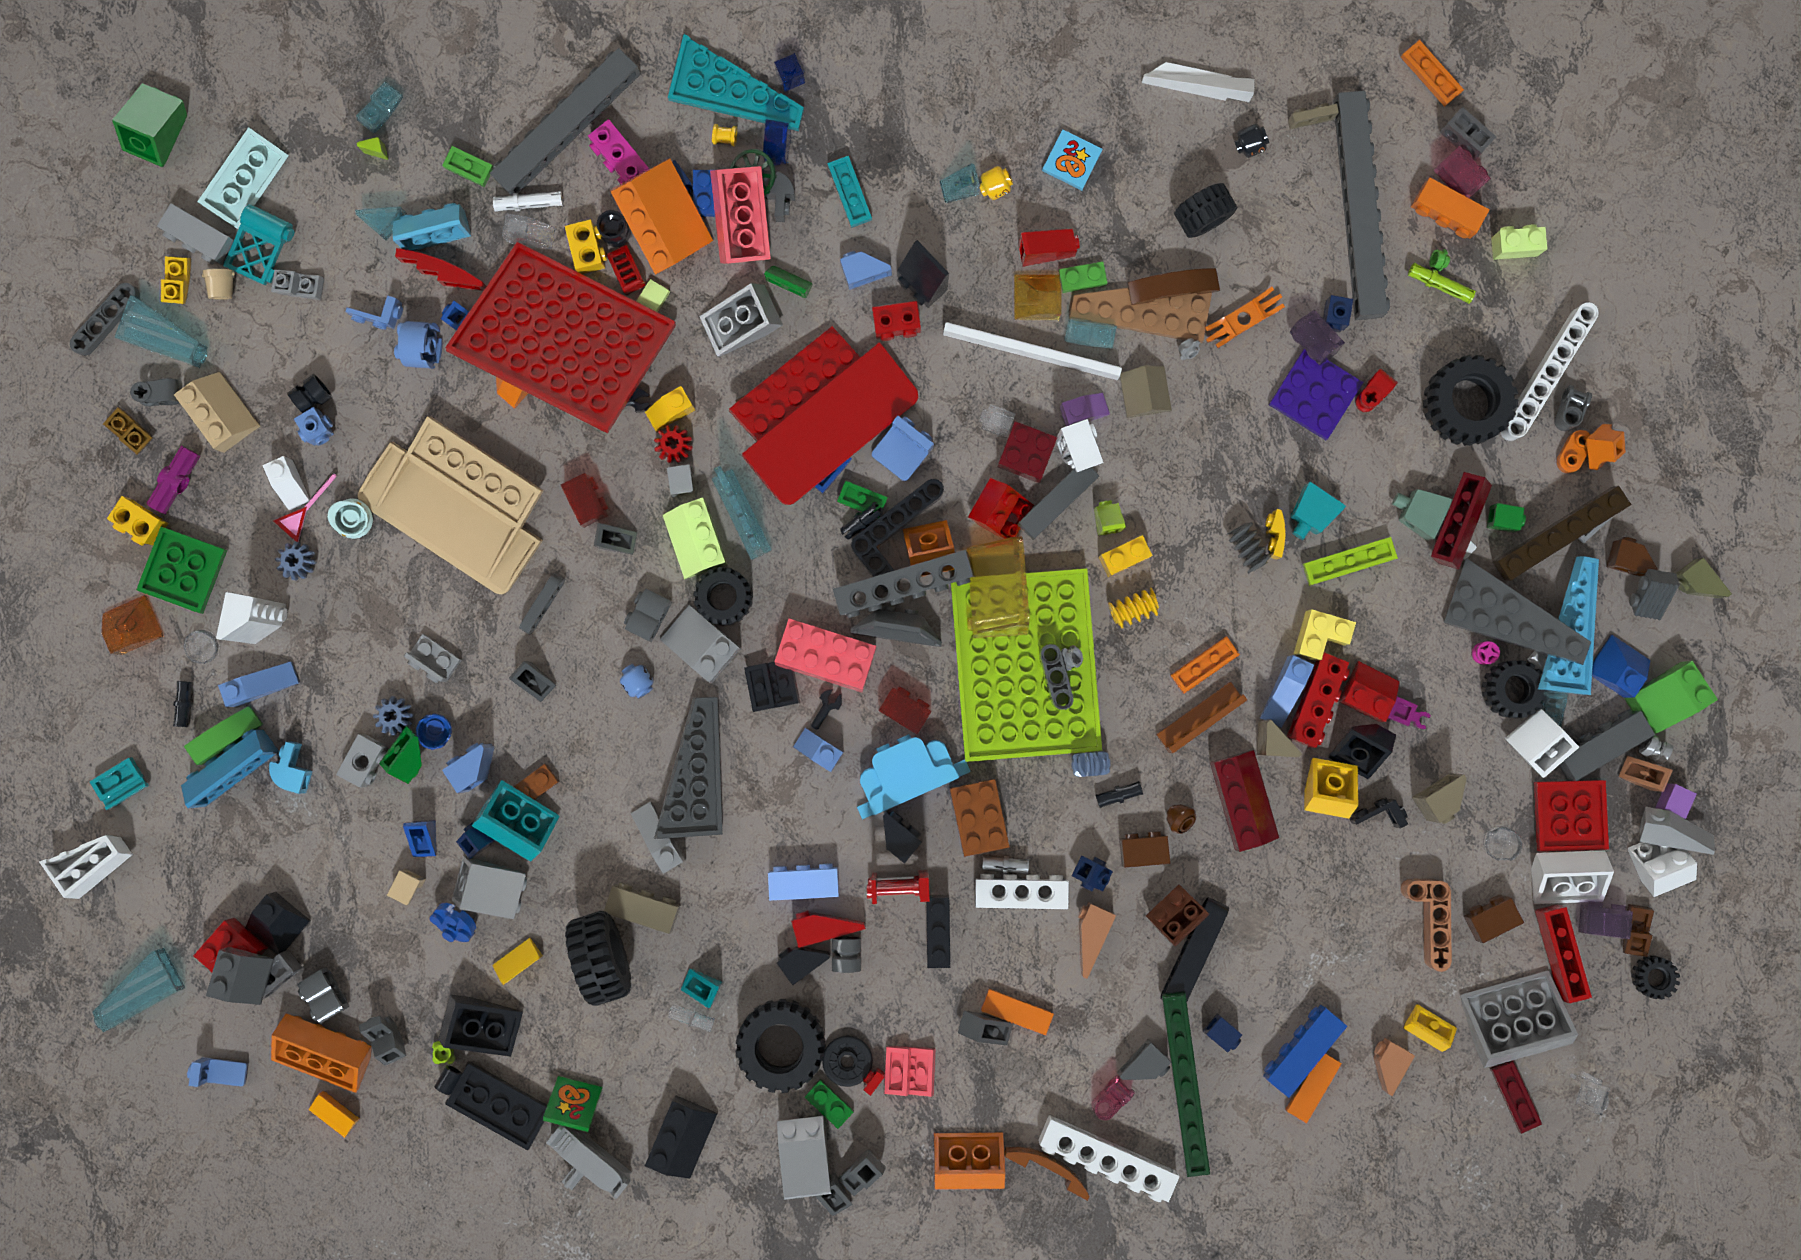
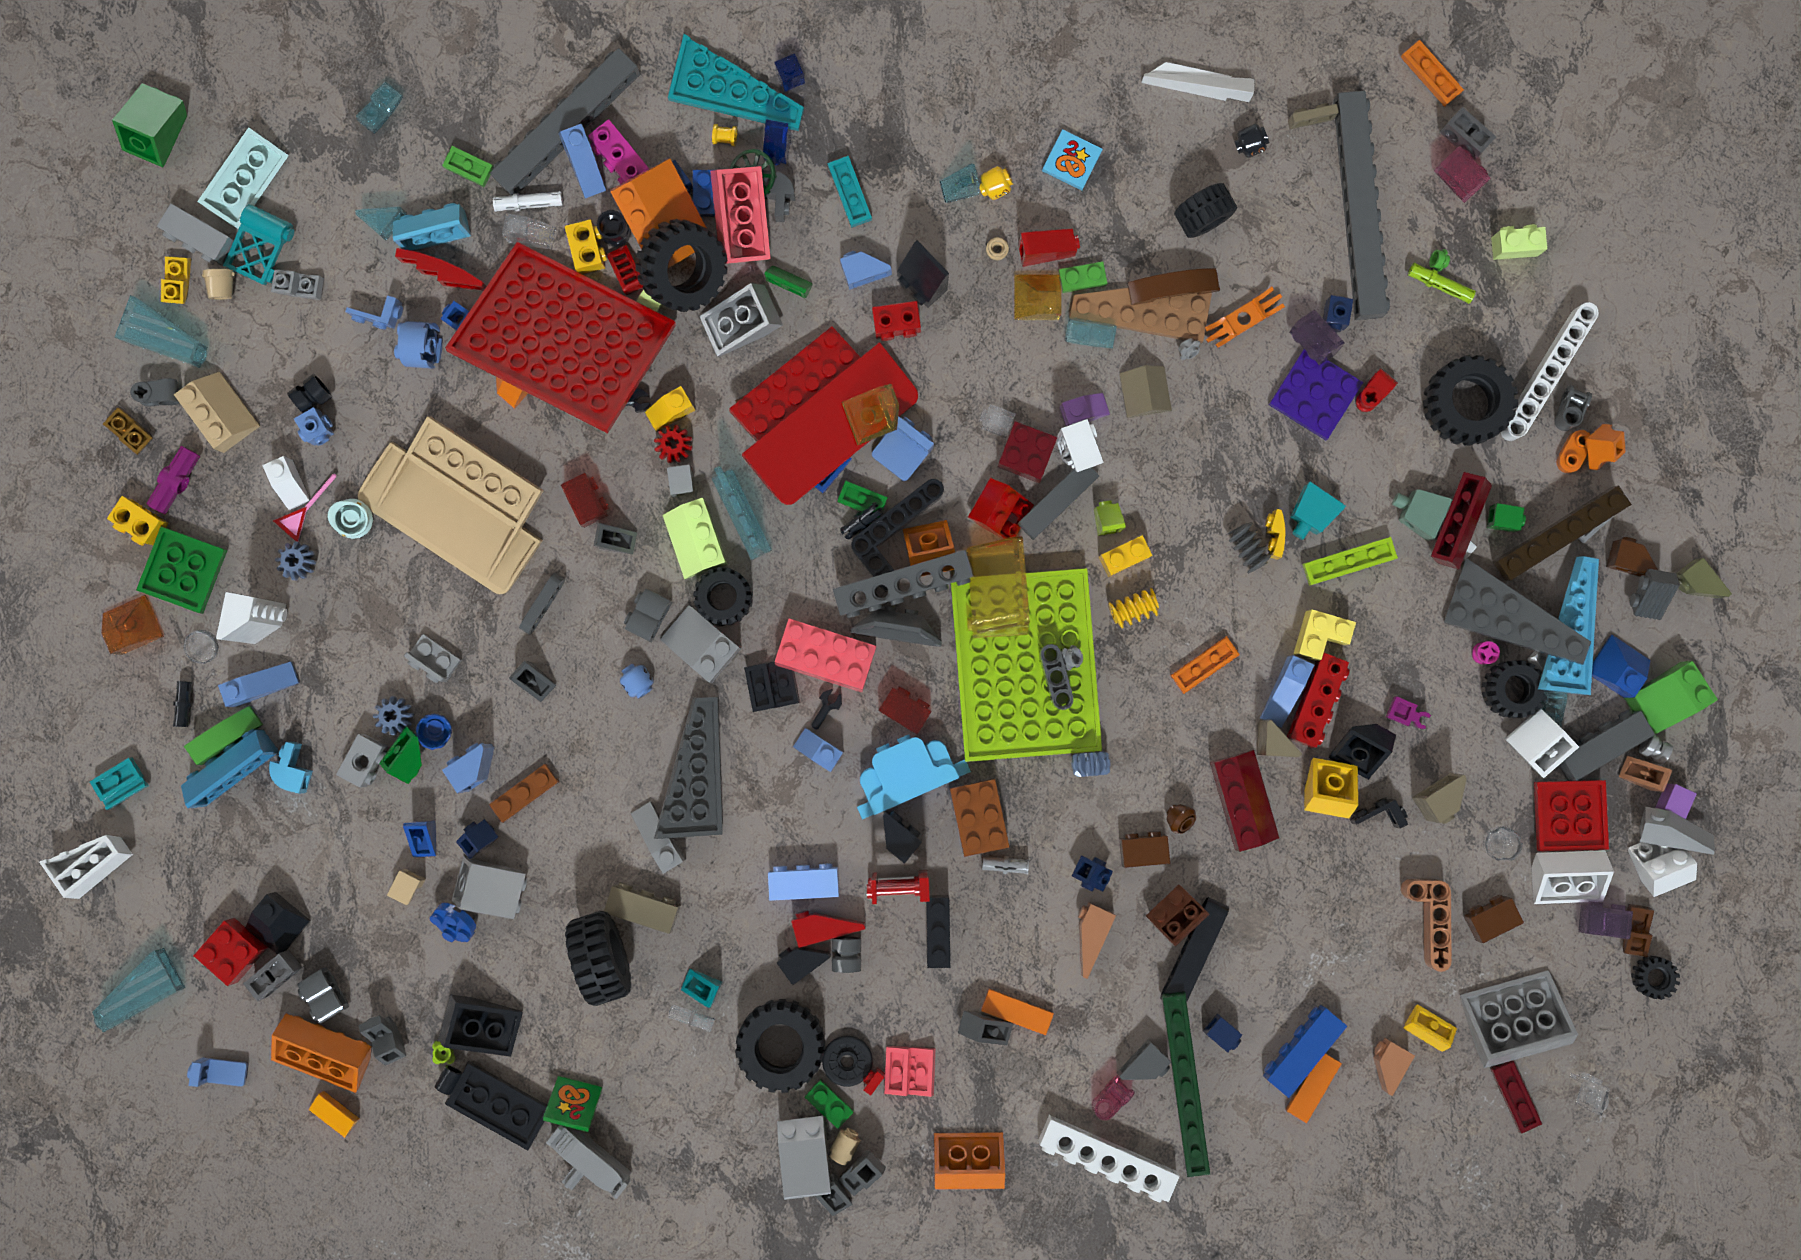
(101, 315): dark grey beam -> none
(239, 976): dark grey slope -> none
(373, 147): lime slope -> none
(516, 821): teal slope -> none
(517, 961): yellow slope -> none
(582, 160): none -> medium blue slope
(656, 256): none -> black tyre
(681, 1138): black slope -> none
(844, 1146): none -> tan brick
(872, 413): none -> clear yellow slope
(997, 242): none -> tan plate
(1022, 1156): dark orange slope -> none
(1032, 351): white tile -> none
(1056, 900): white brick -> none
(1119, 794): black pin -> none
(1200, 717): dark orange fence -> none
(1370, 692): red slope -> none
(1449, 208): orange brick -> none
(1563, 953): red brick -> none

